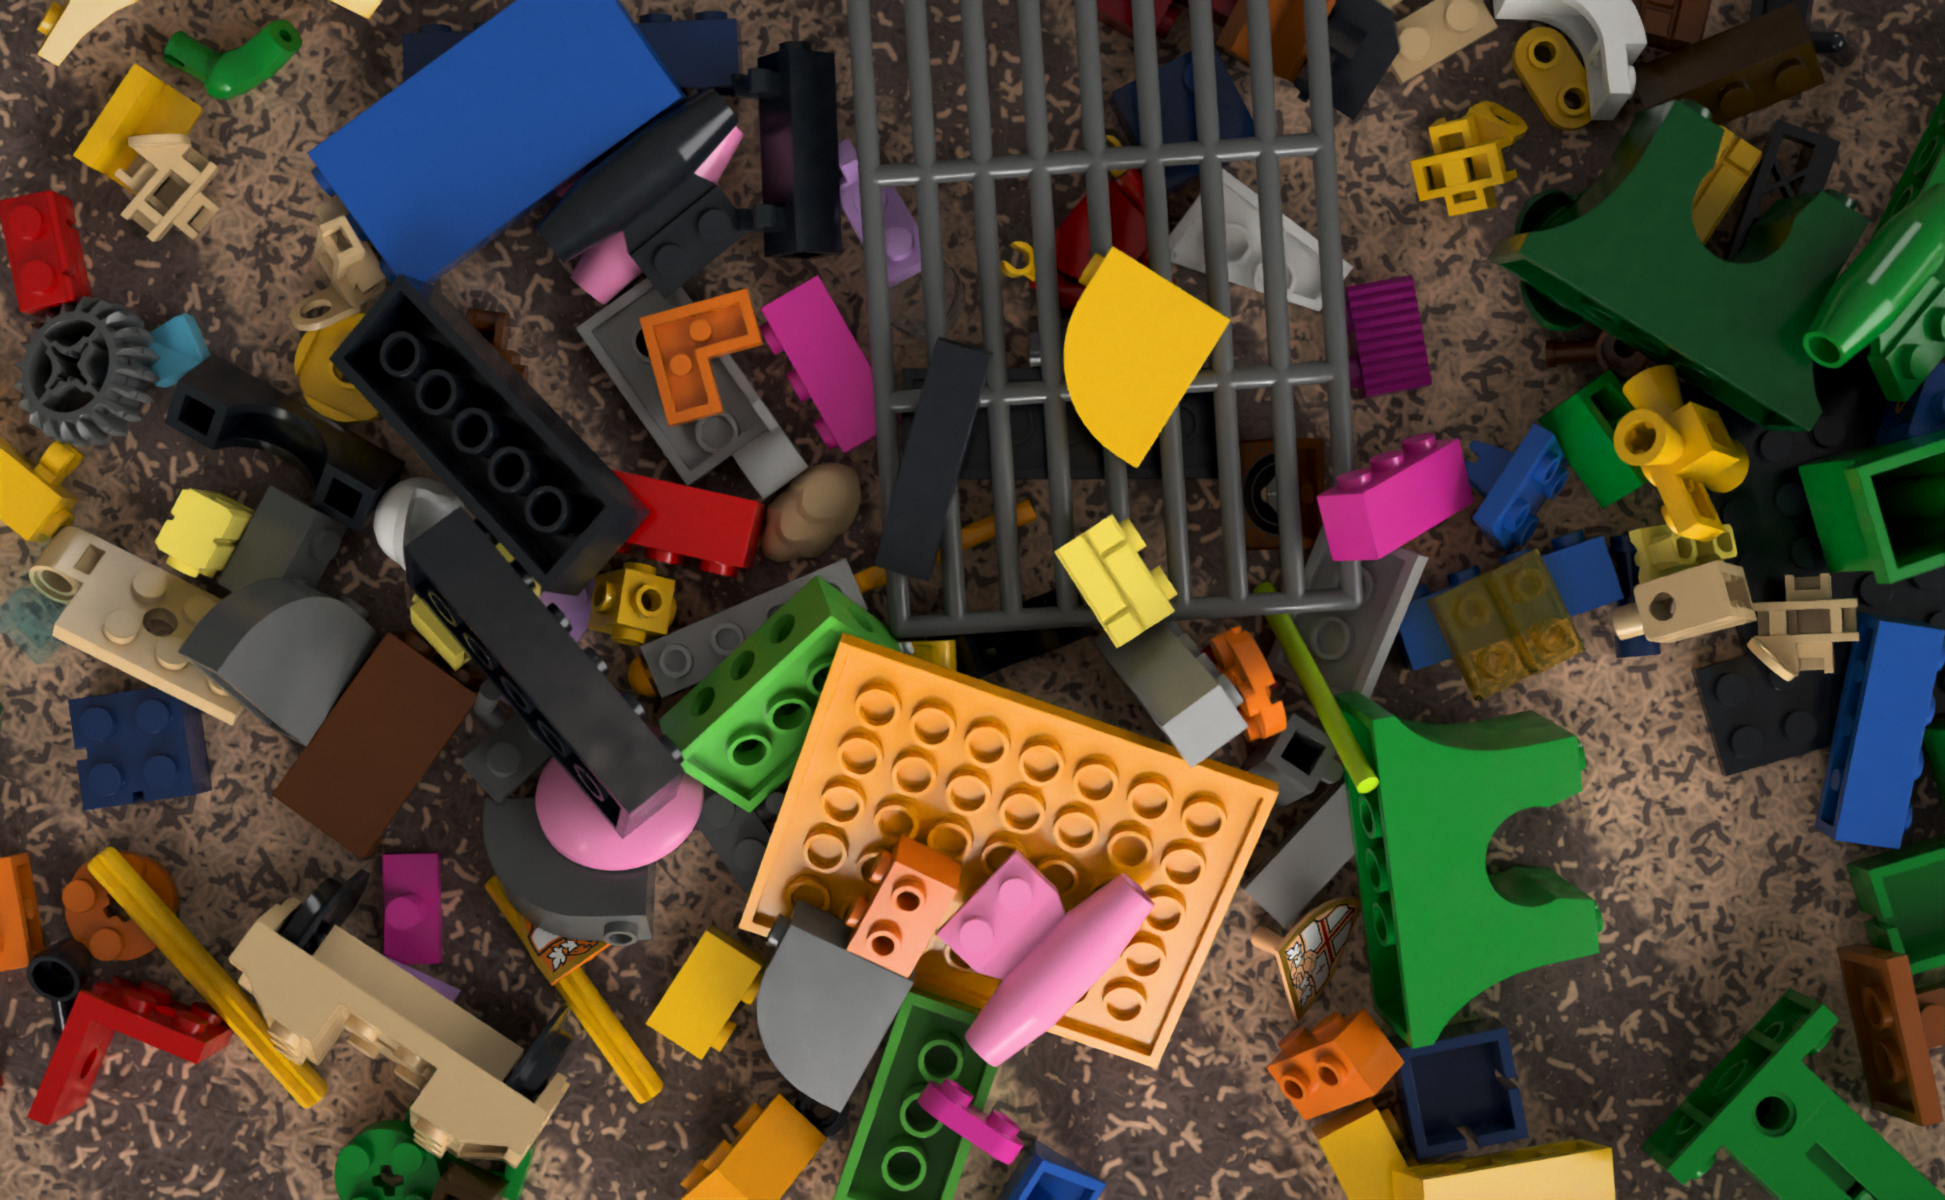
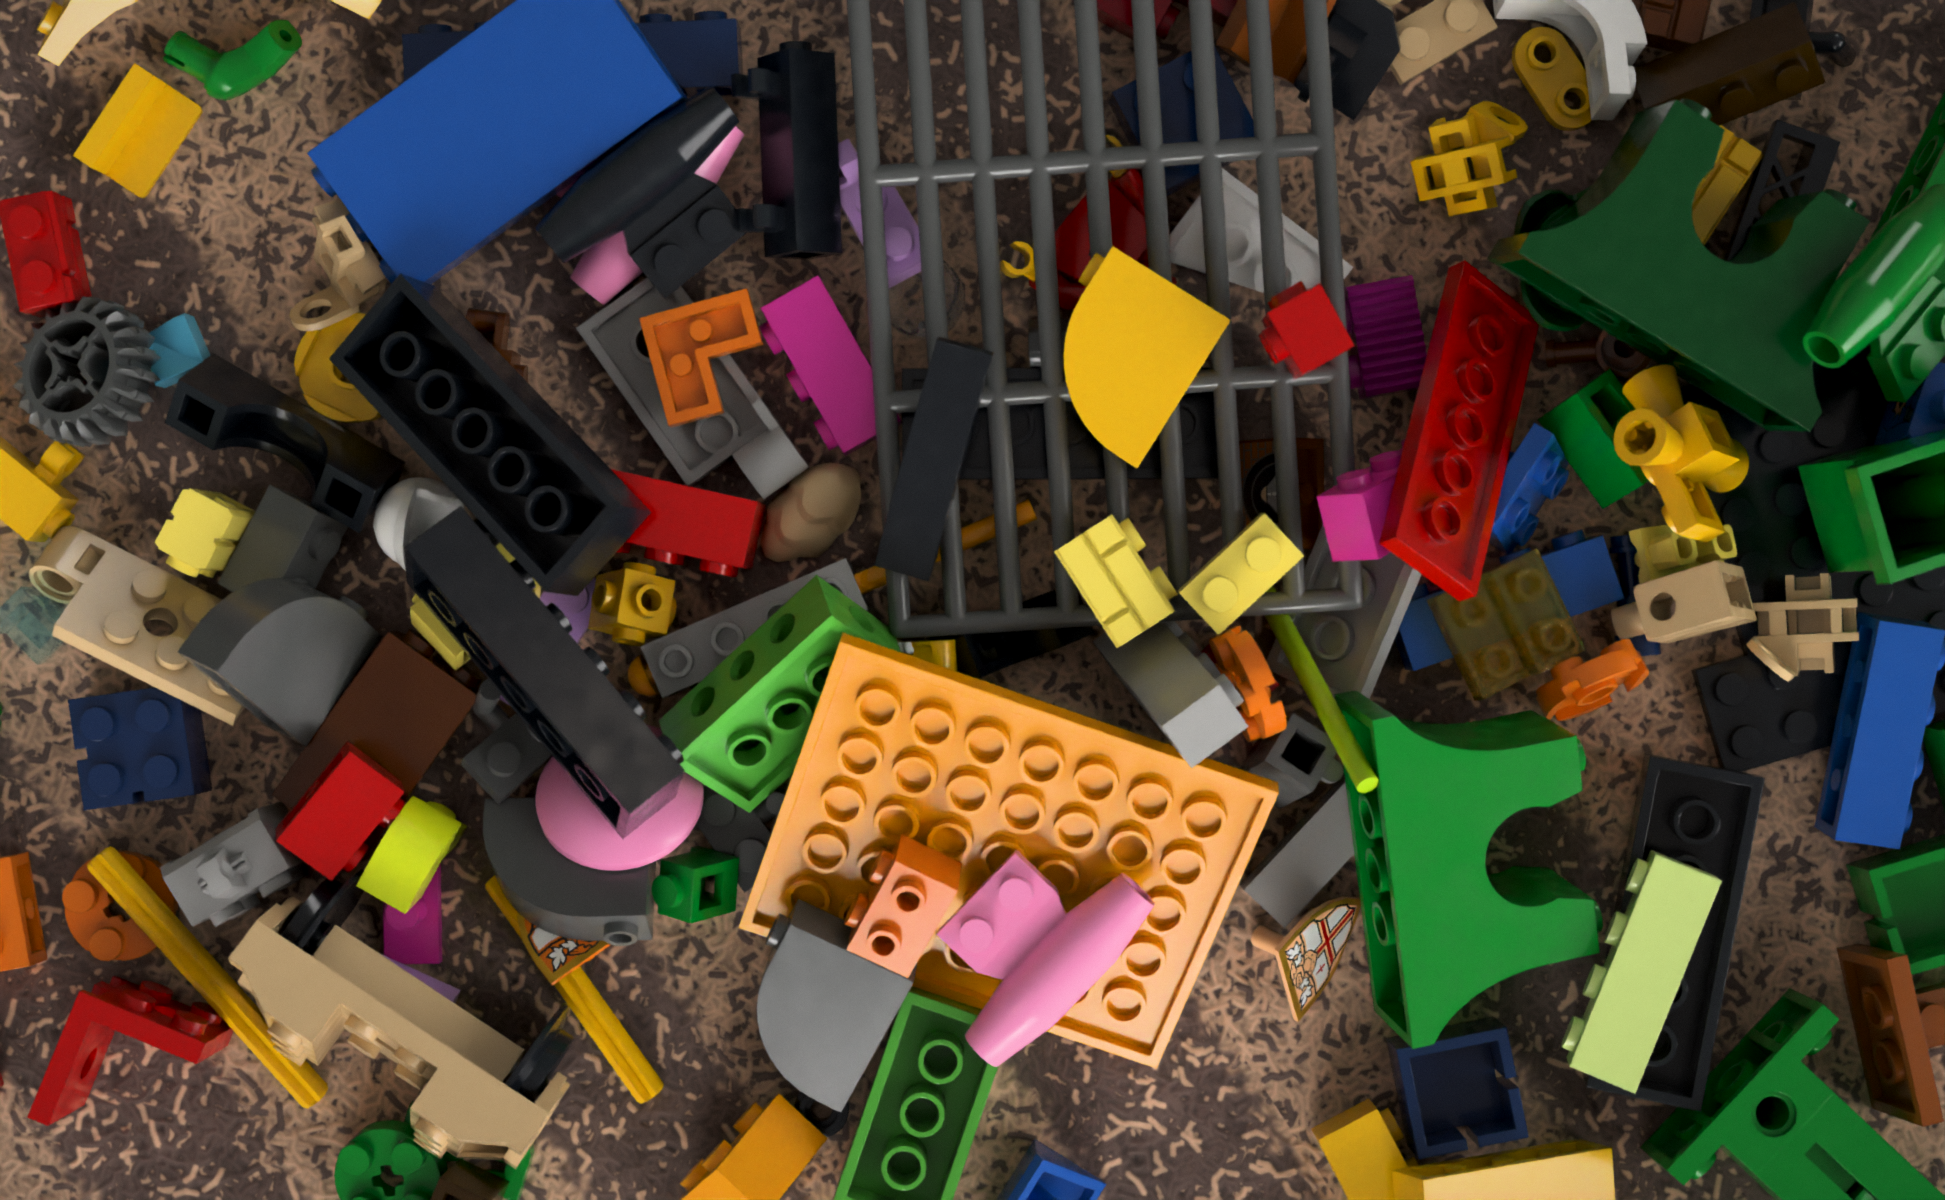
(59, 975): black bar -> none
(182, 193): tan piece -> none
(232, 867): none -> light grey hinge
(341, 812): none -> red brick
(411, 853): none -> neon yellow brick
(682, 885): none -> green brick
(707, 992): yellow piece -> none
(991, 1133): dark pink plate -> none
(1240, 573): none -> light yellow brick
(1303, 330): none -> red brick
(1334, 1063): orange brick -> none
(1460, 433): none -> red plate
(1587, 685): none -> orange plate
(1641, 971): none -> yellowish green brick
(1708, 822): none -> black brick

